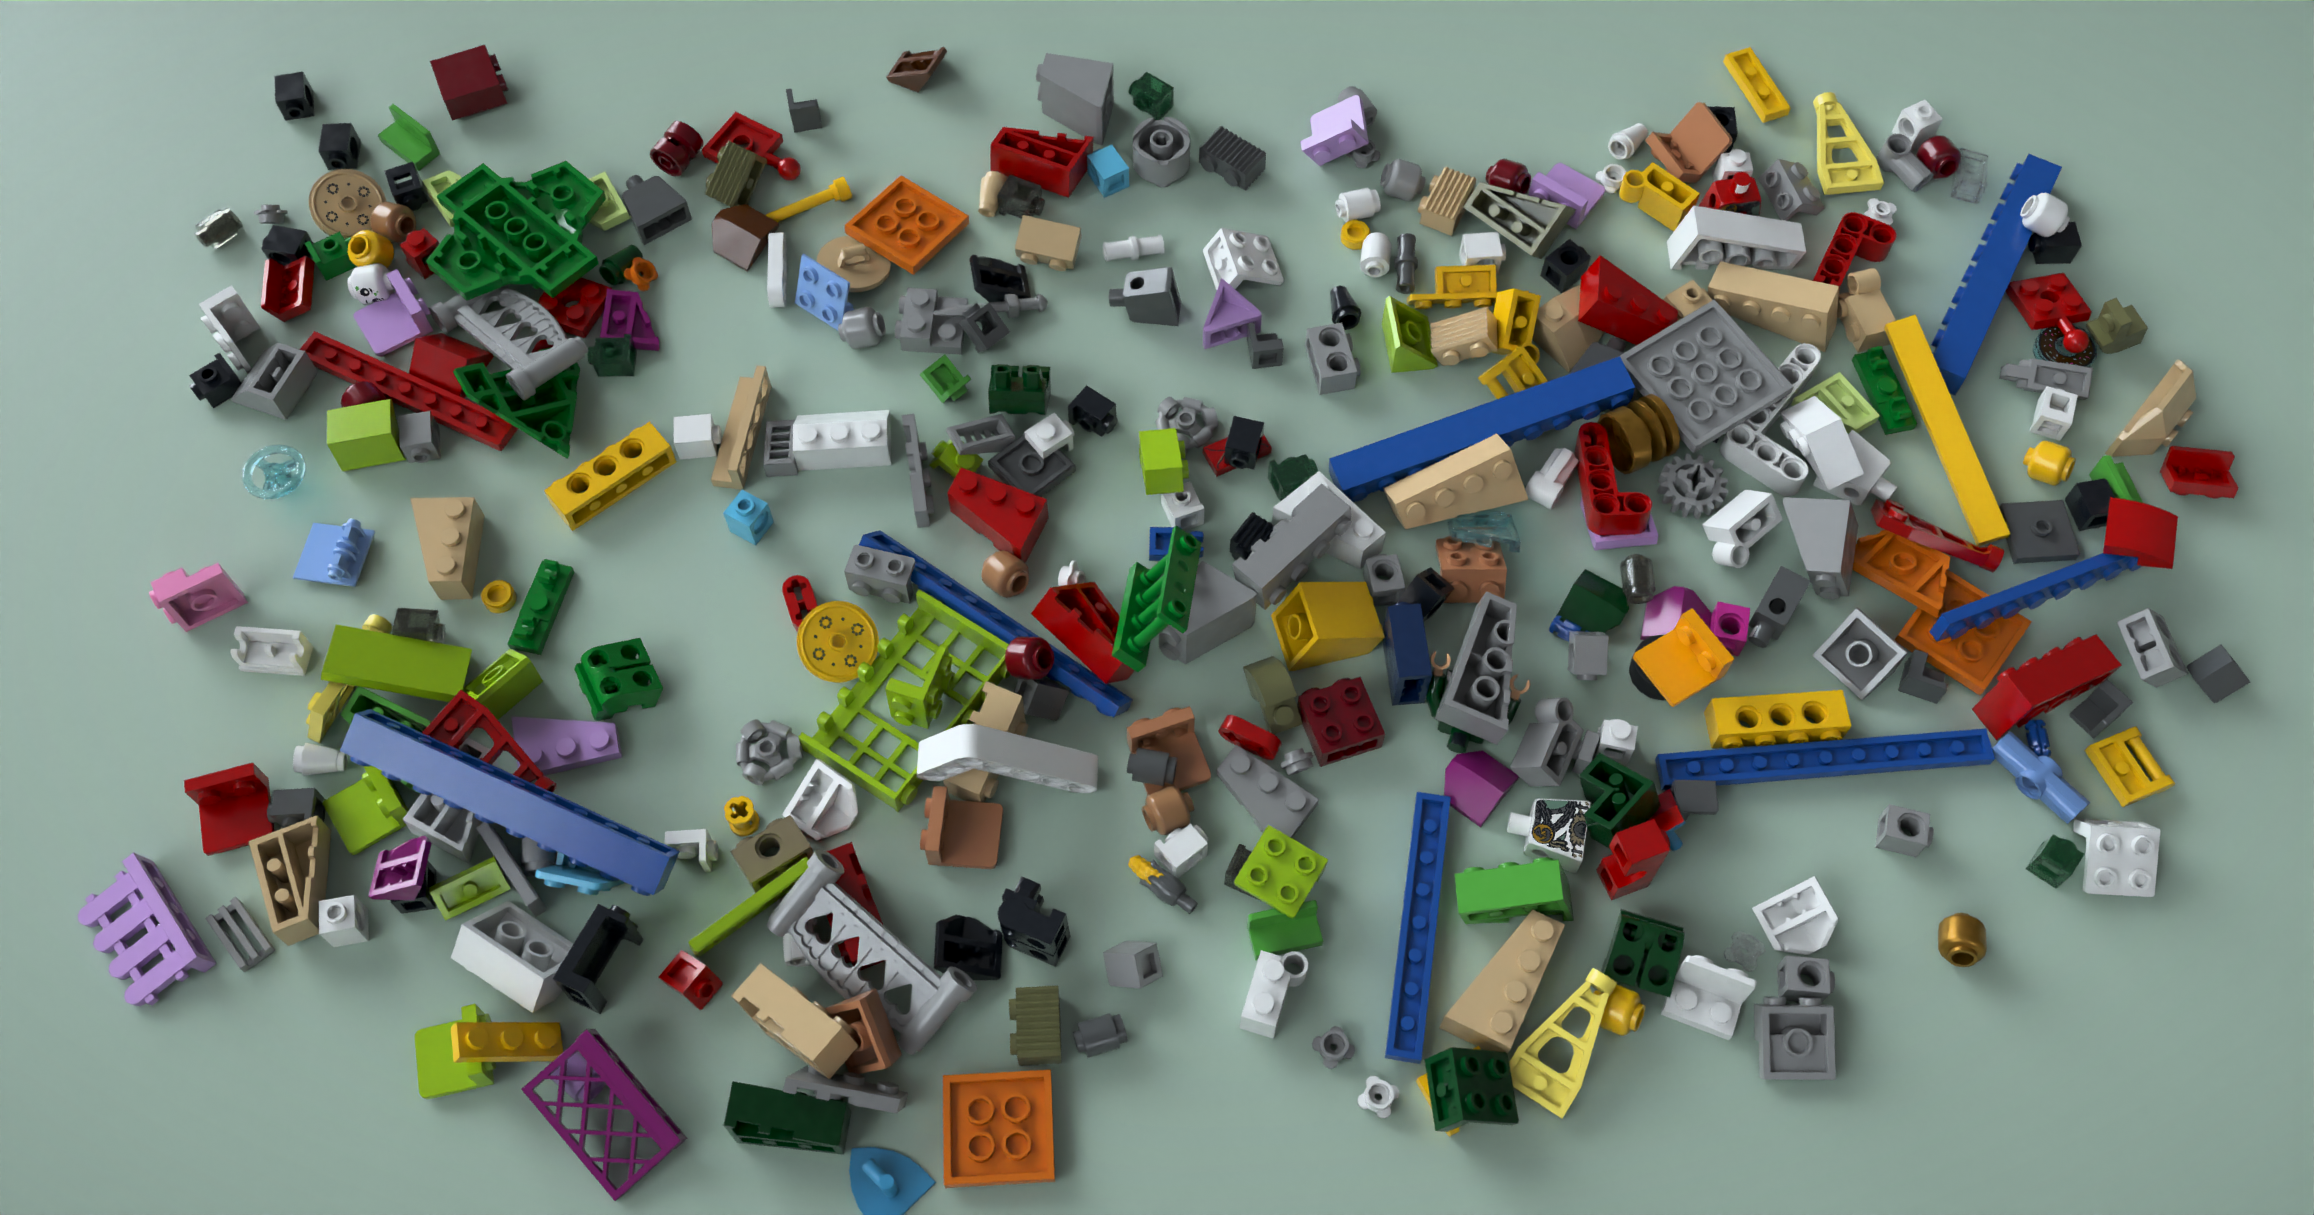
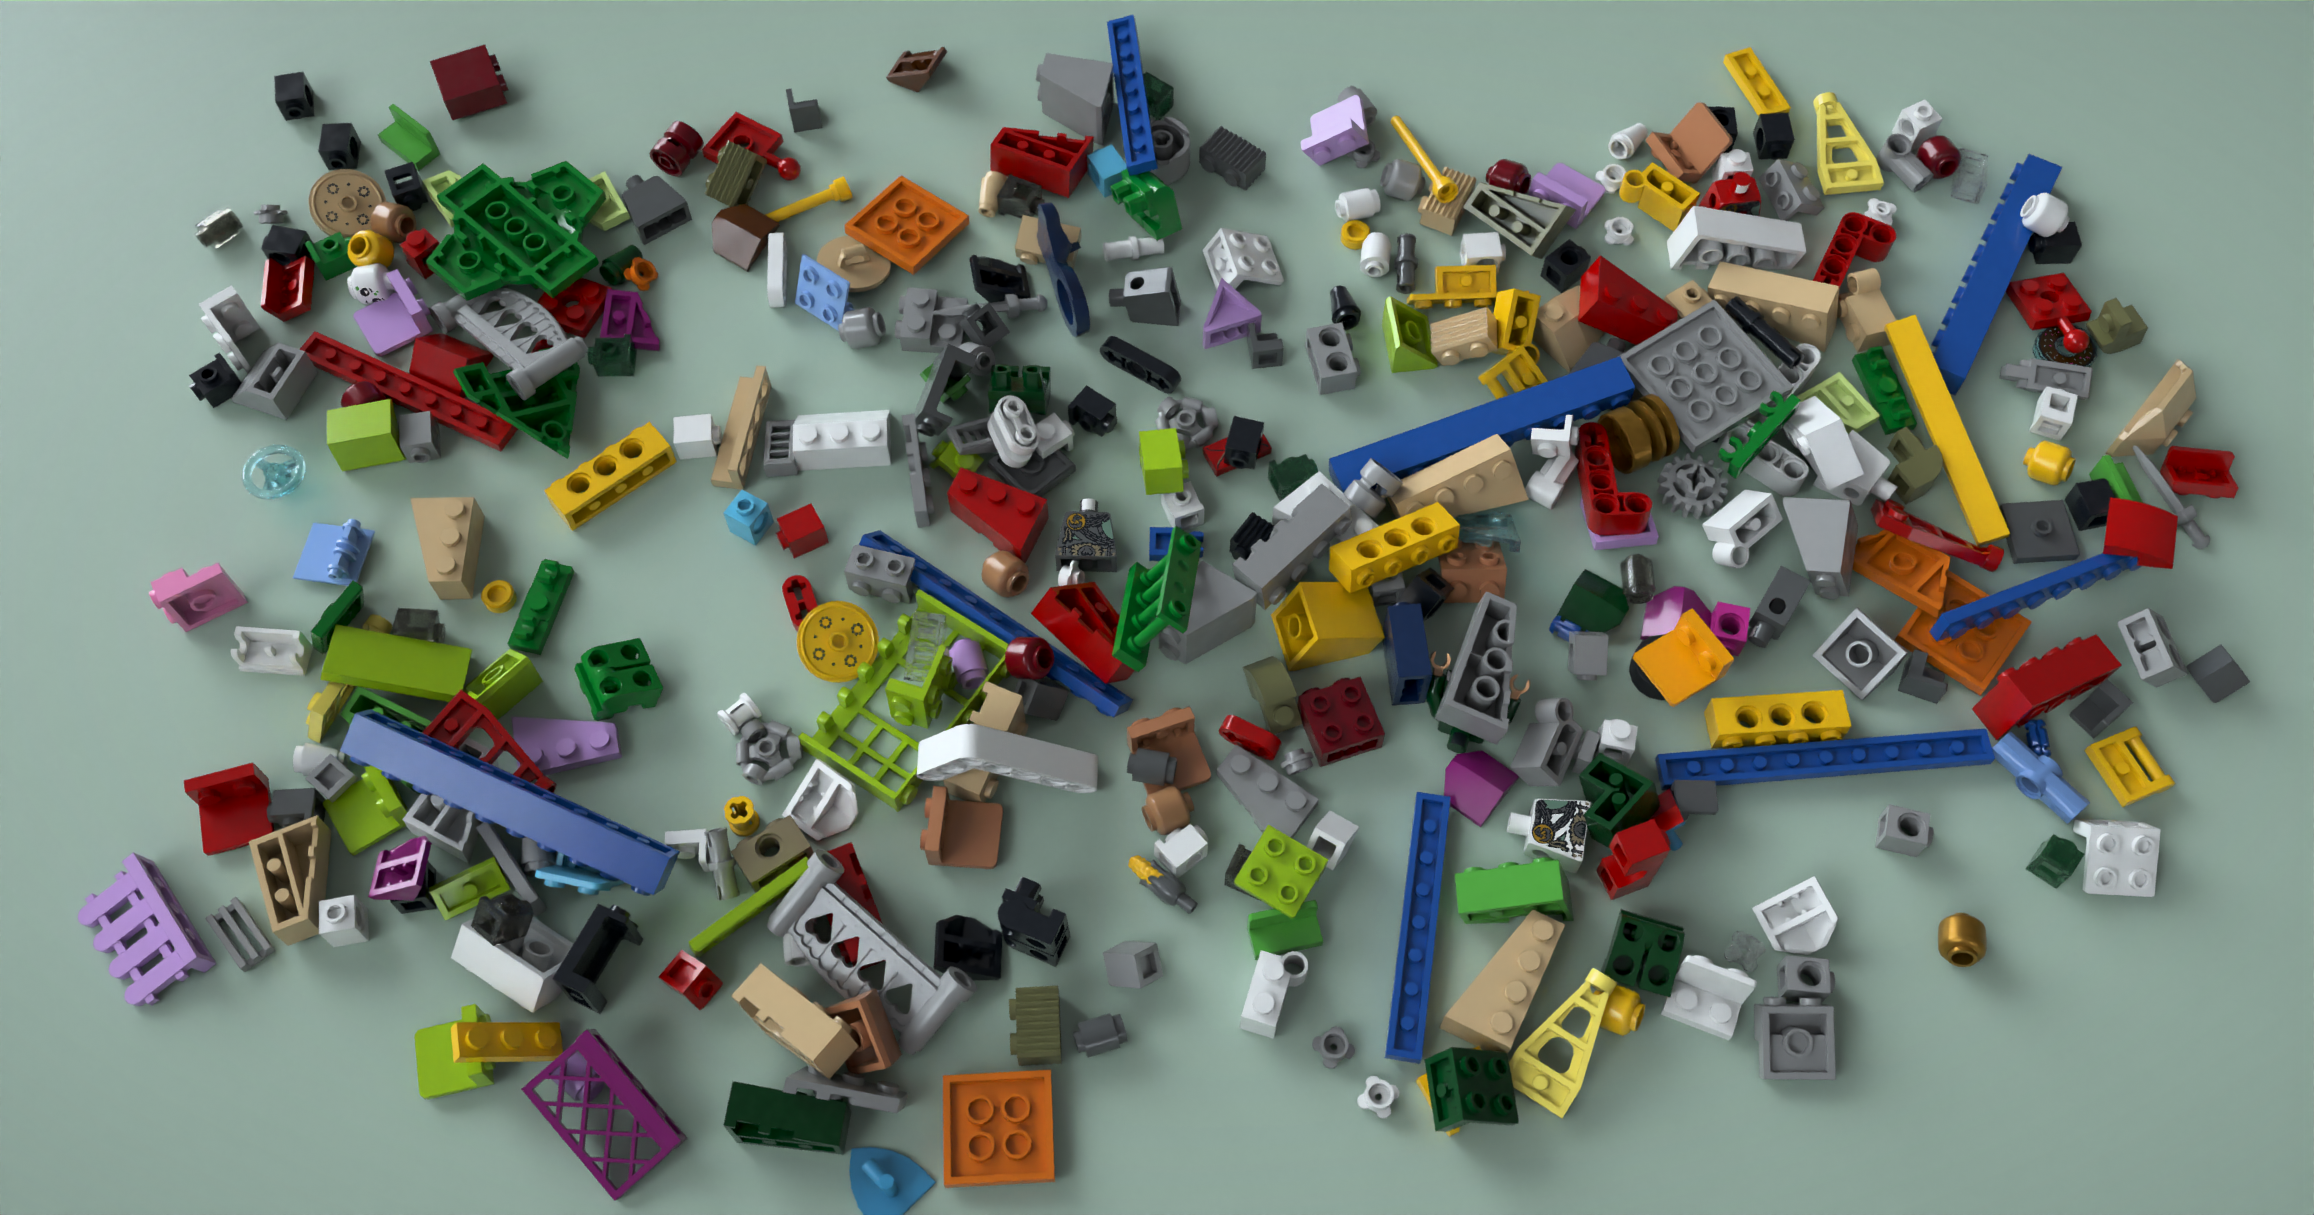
(331, 778): none -> light grey plate
(339, 613): none -> green plate
(507, 913): none -> clear smoke brick
(722, 863): none -> light grey pin
(739, 714): none -> white bush
(801, 531): none -> red brick
(924, 626): none -> clear slope
(950, 363): none -> dark grey panel
(968, 663): none -> lavender brick
(984, 359): none -> light grey brick
(1013, 431): none -> white brick
(1067, 288): none -> dark blue animal
(1087, 539): none -> torso
(1132, 96): none -> blue plate
(1140, 364): none -> black beam
(1148, 203): none -> green hips
(1332, 838): none -> white brick
(1364, 496): none -> light grey wheel
(1393, 547): none -> yellow brick
(1443, 187): none -> yellow piece
(1553, 441): none -> white bracket
(1619, 231): none -> white plate
(1754, 324): none -> black pin
(1760, 433): none -> green plate
(1773, 136): none -> black brick
(1916, 465): none -> olive brick
(2185, 515): none -> light grey sword

